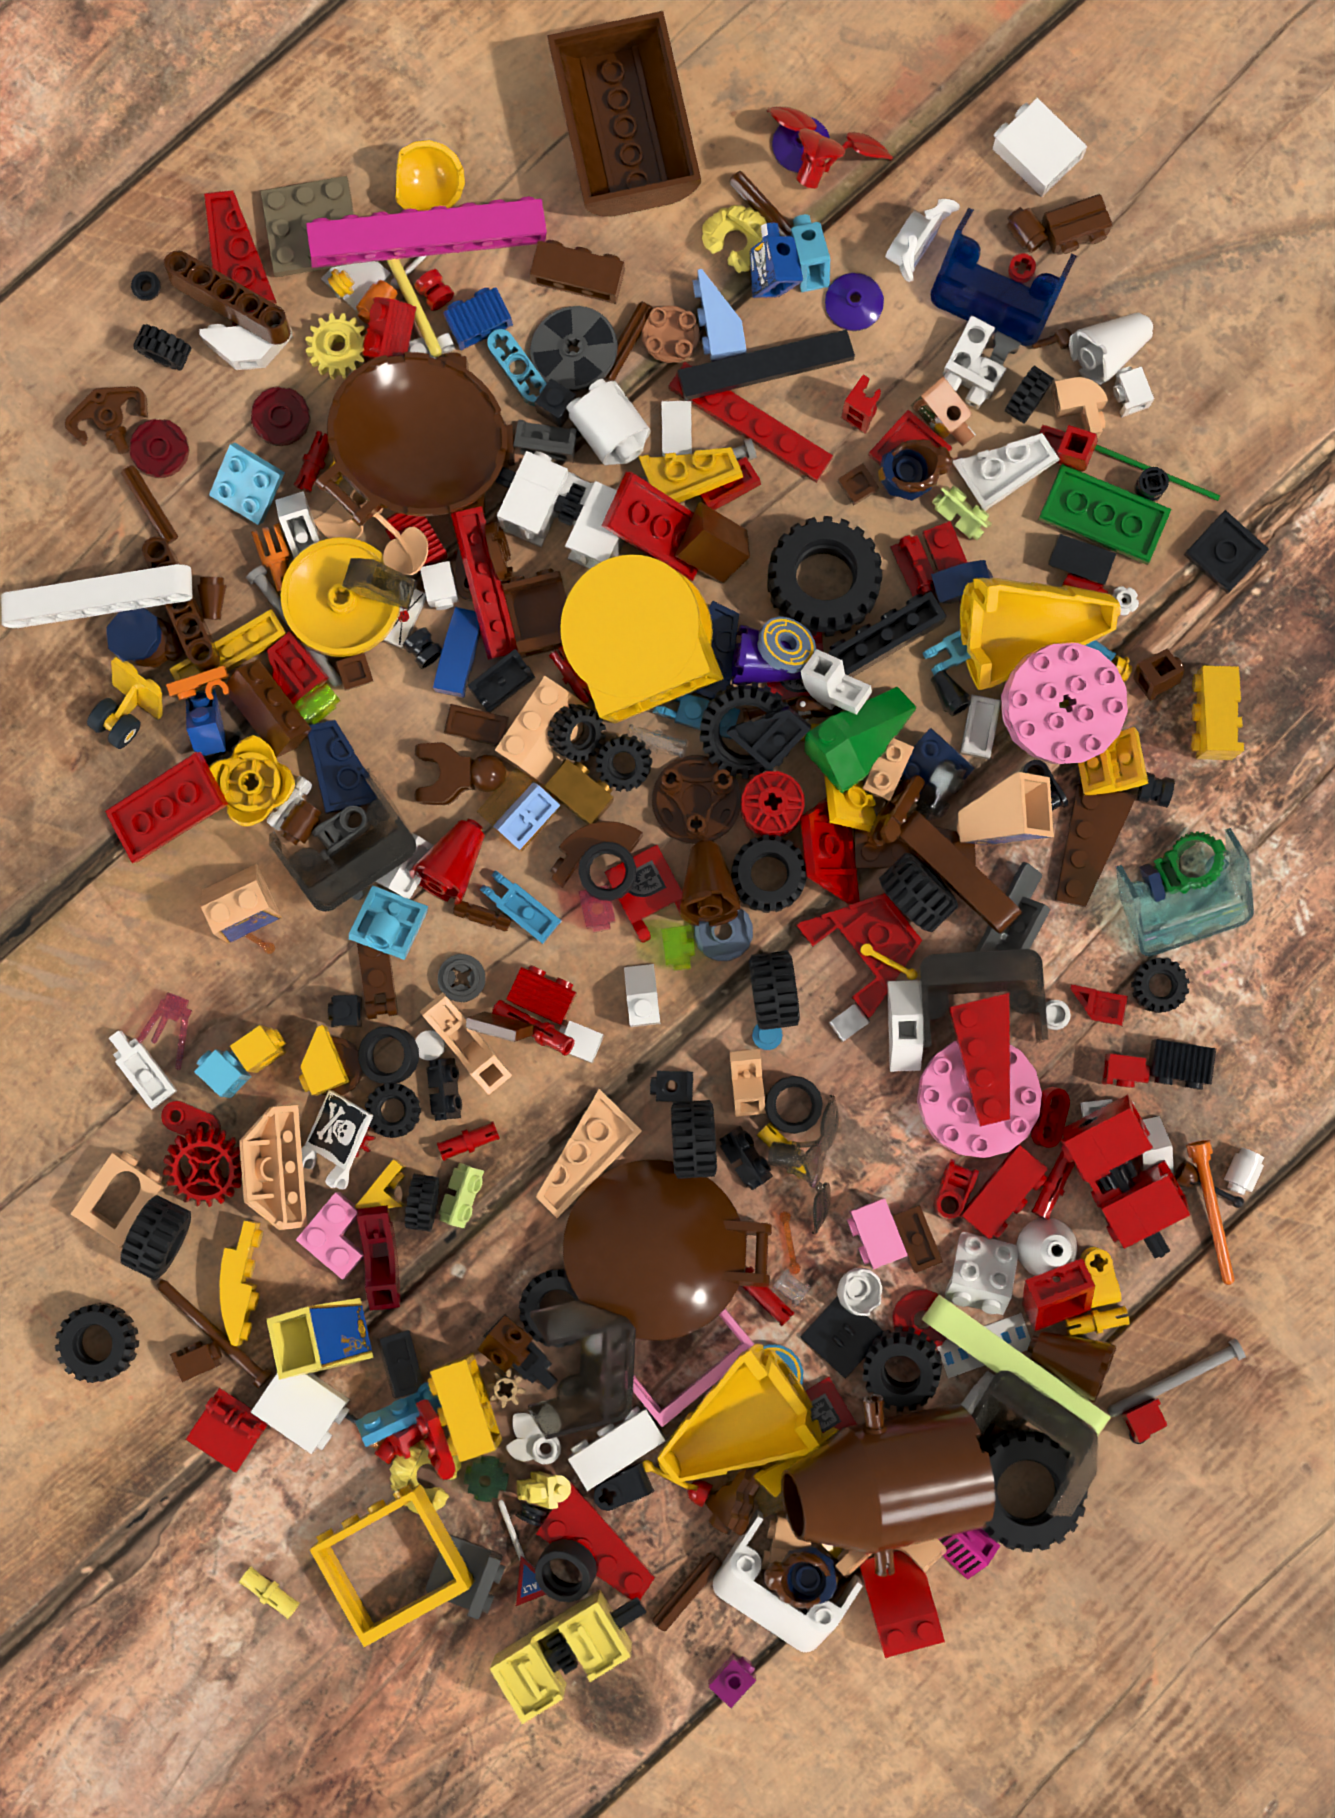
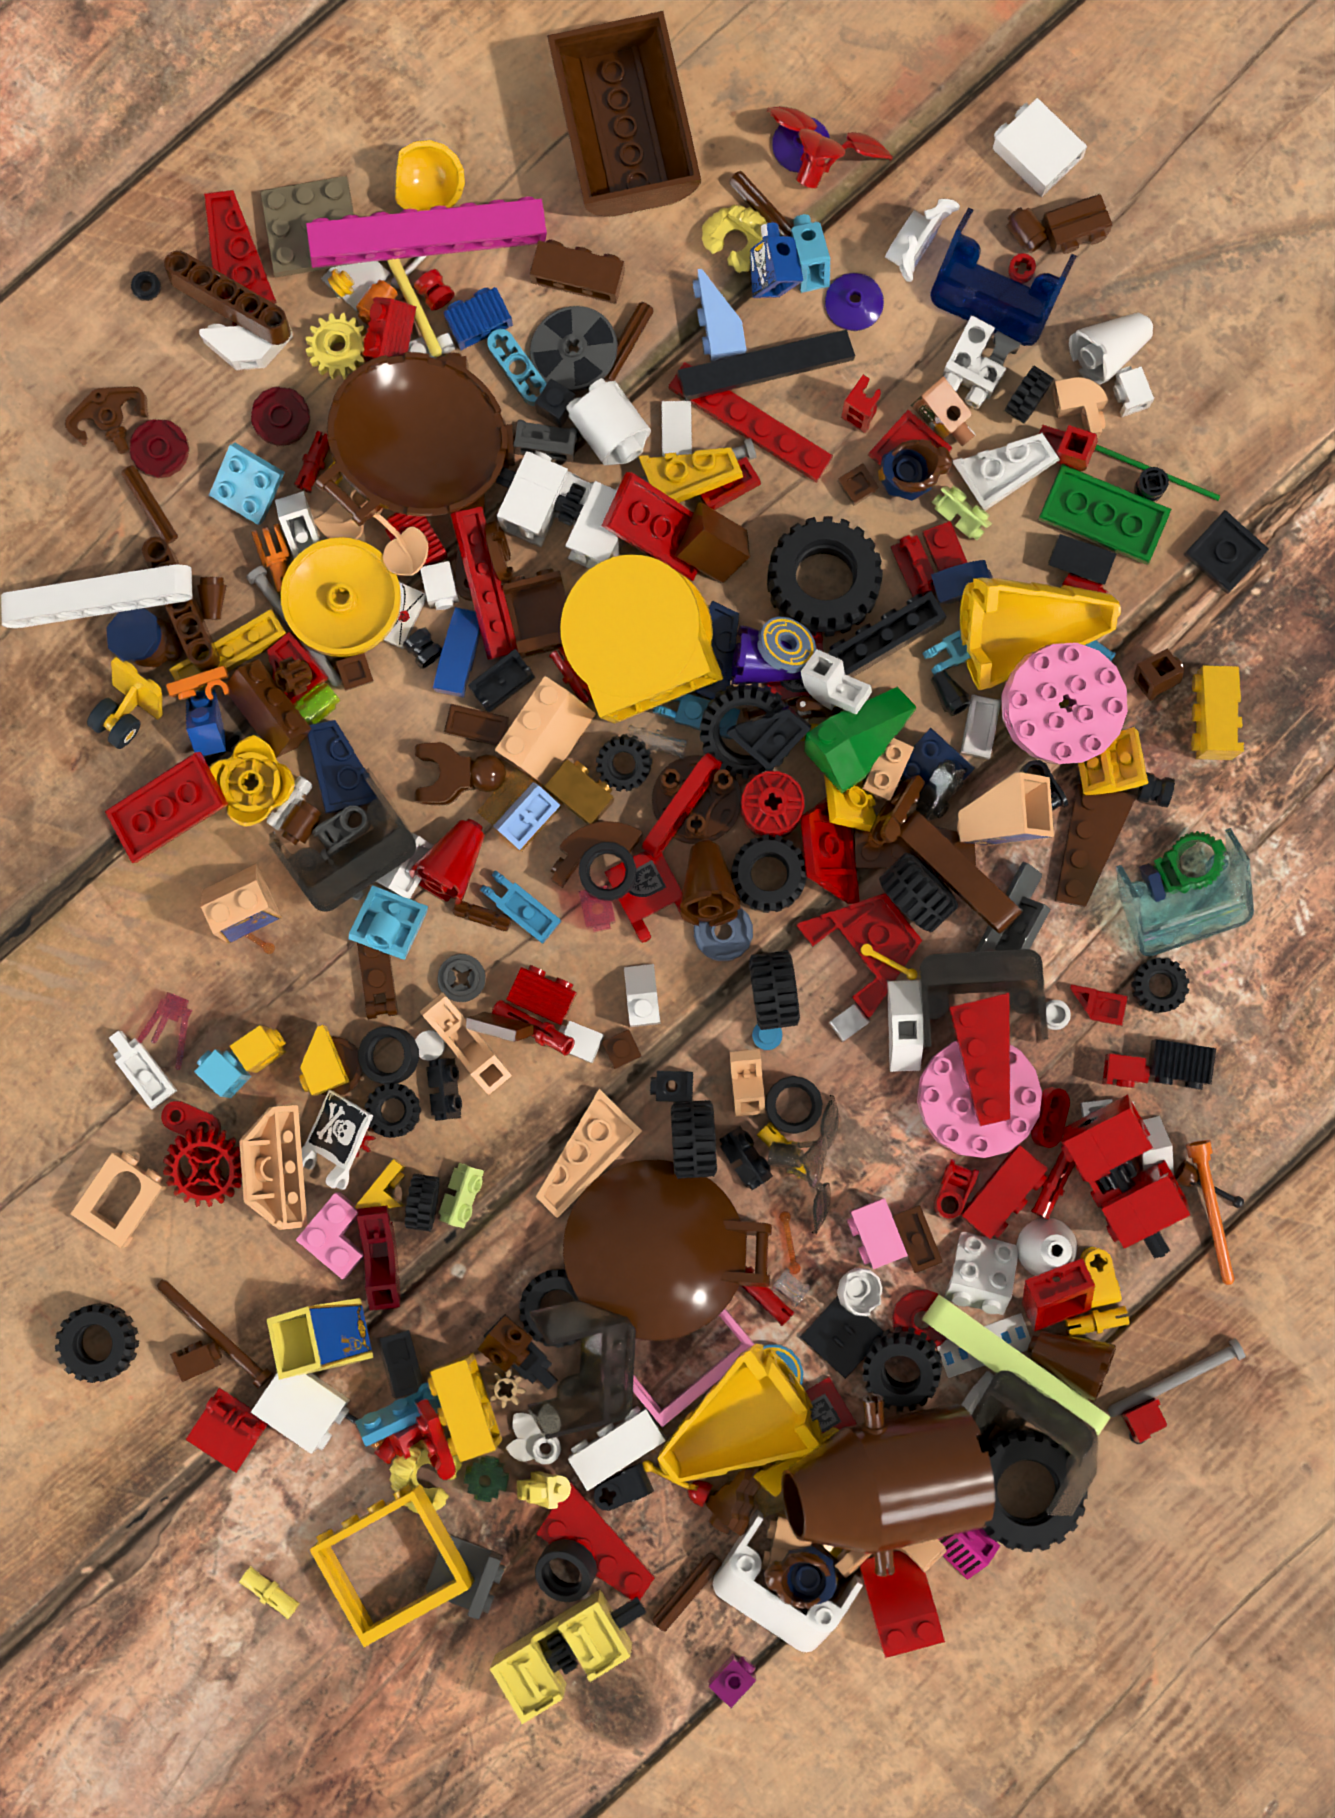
(155, 1237): black tyre -> none
(162, 347): black tyre -> none
(236, 1294): yellow slope -> none
(293, 676): none -> reddish brown gear
(345, 1011): black brick -> none
(379, 582): clear smoke slope -> none
(468, 1141): red pin -> none
(527, 1585): piece -> none
(531, 1513): black bush -> none
(564, 726): black tyre -> none
(621, 1049): none -> reddish brown plate
(670, 334): nougat dish -> none
(677, 947): clear neon green brick -> none
(681, 805): none -> red beam
(1061, 337): reddish brown hand -> none
(1123, 666): yellow plate -> none
(1131, 596): white plate -> none
(1244, 1171): white brick -> none

